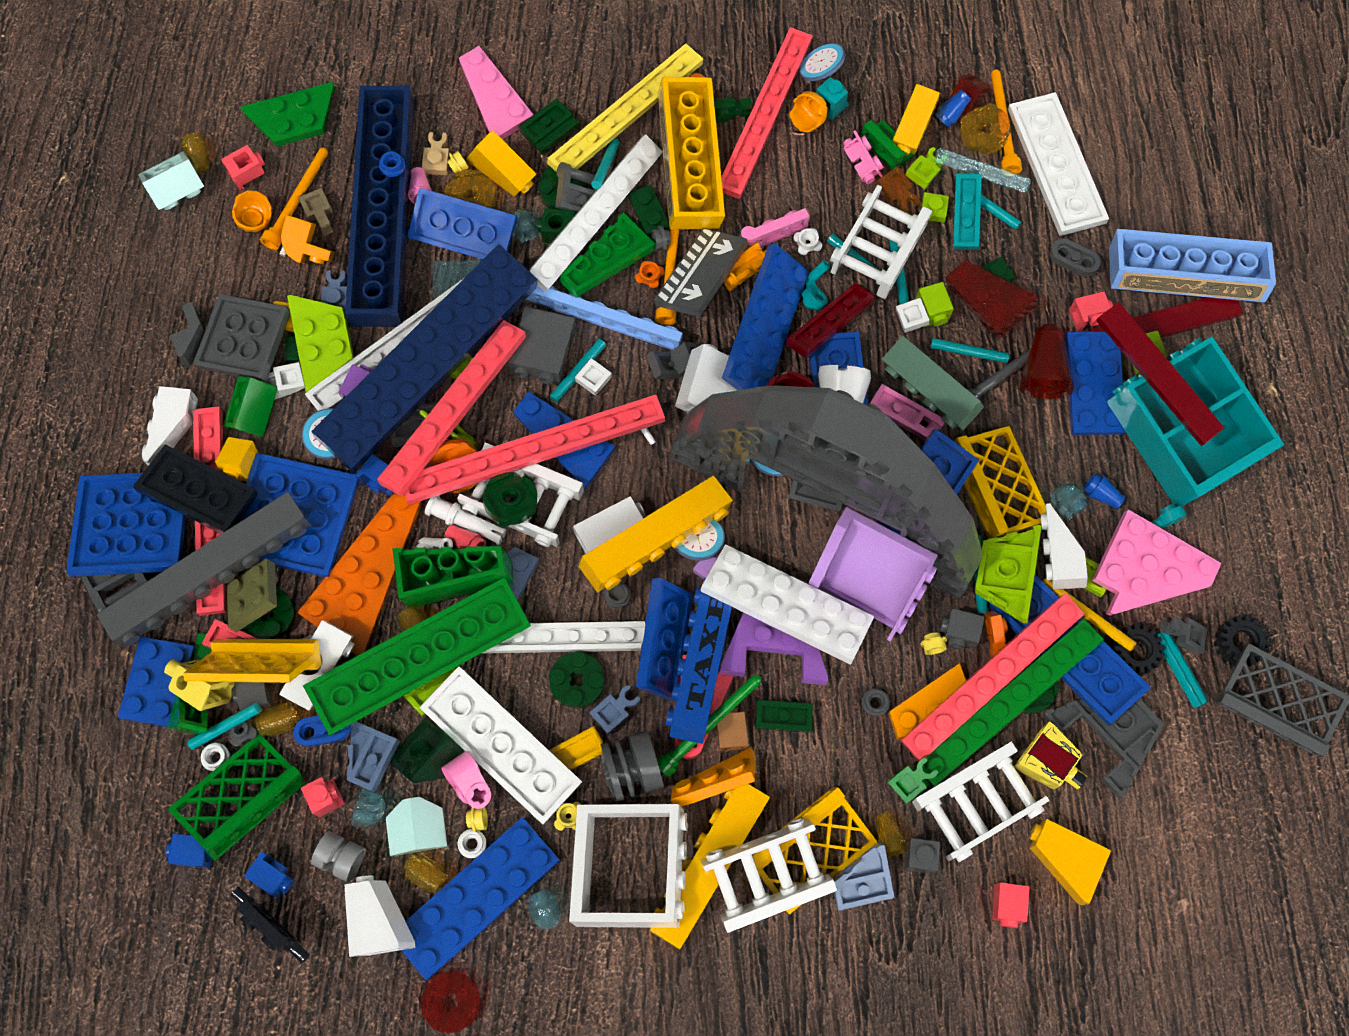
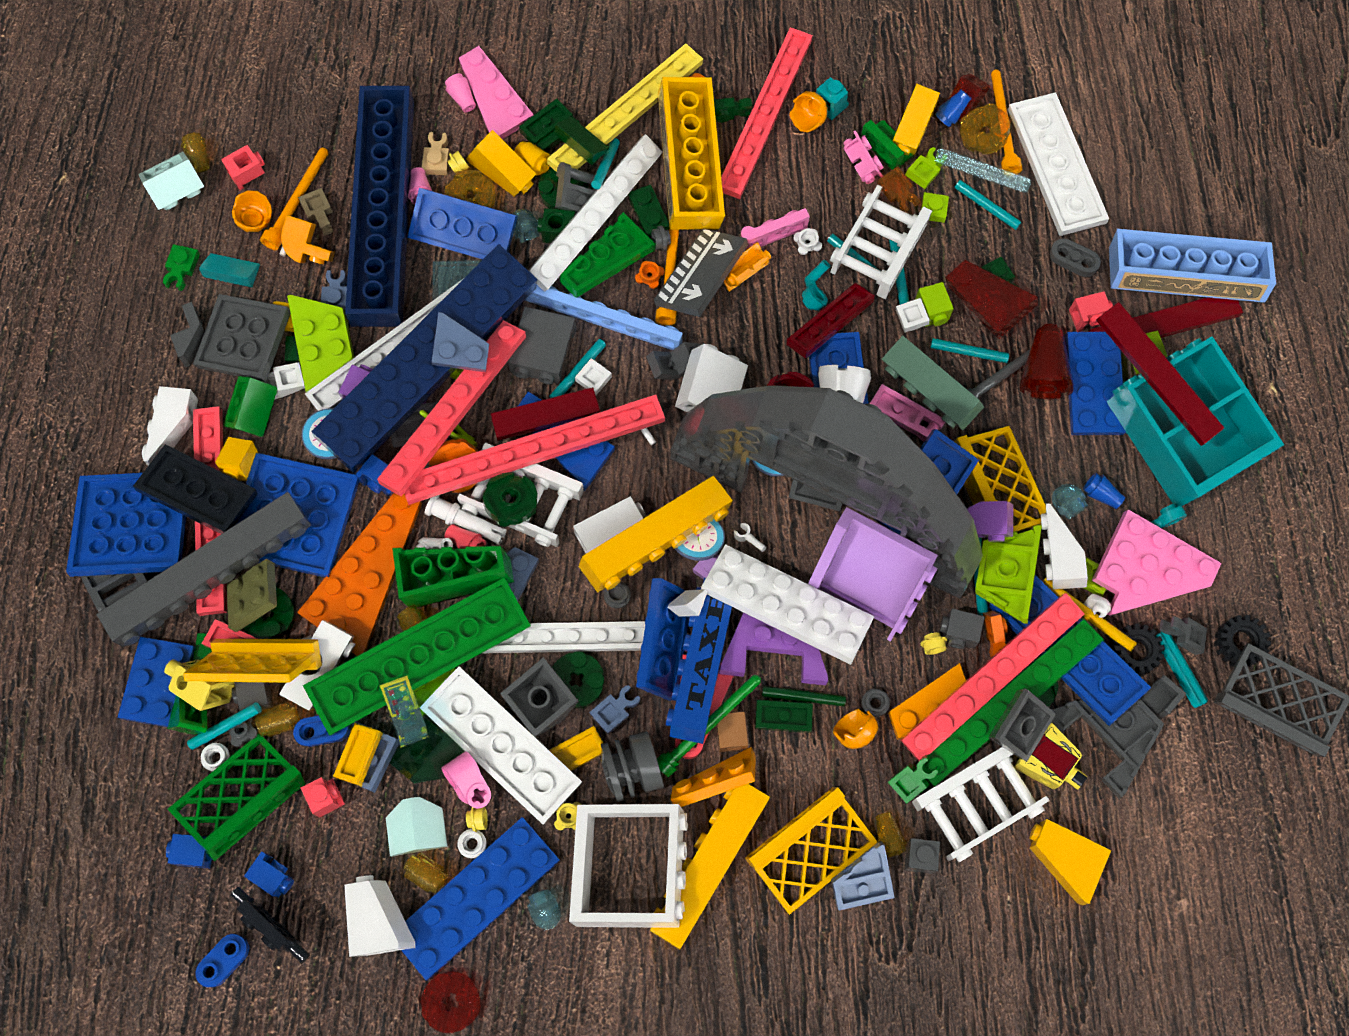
(180, 263): none -> green plate
(222, 961): none -> blue plate
(229, 270): none -> teal slope
(292, 115): green wing -> none
(337, 856): light grey wheel -> none
(357, 754): none -> yellow tile
(368, 809): clear light blue piece -> none
(391, 158): blue plate -> none
(404, 711): none -> clear light blue slope
(458, 346): none -> sand blue wing
(460, 91): none -> bright pink cone
(533, 157): none -> yellow brick
(540, 698): none -> dark grey slope
(544, 413): none -> dark red tile
(580, 140): none -> dark green slope
(688, 603): none -> white slope
(749, 537): none -> white hand
(766, 320): blue plate -> none
(790, 893): white fence -> none
(804, 696): none -> dark green bar
(822, 62): piece -> none
(856, 729): none -> light orange hair
(967, 211): teal plate -> none
(993, 519): none -> medium lavender slope
(1010, 904): coral brick -> none
(1022, 724): none -> dark grey slope
(1098, 604): none -> white arm
(1163, 696): none -> dark grey panel

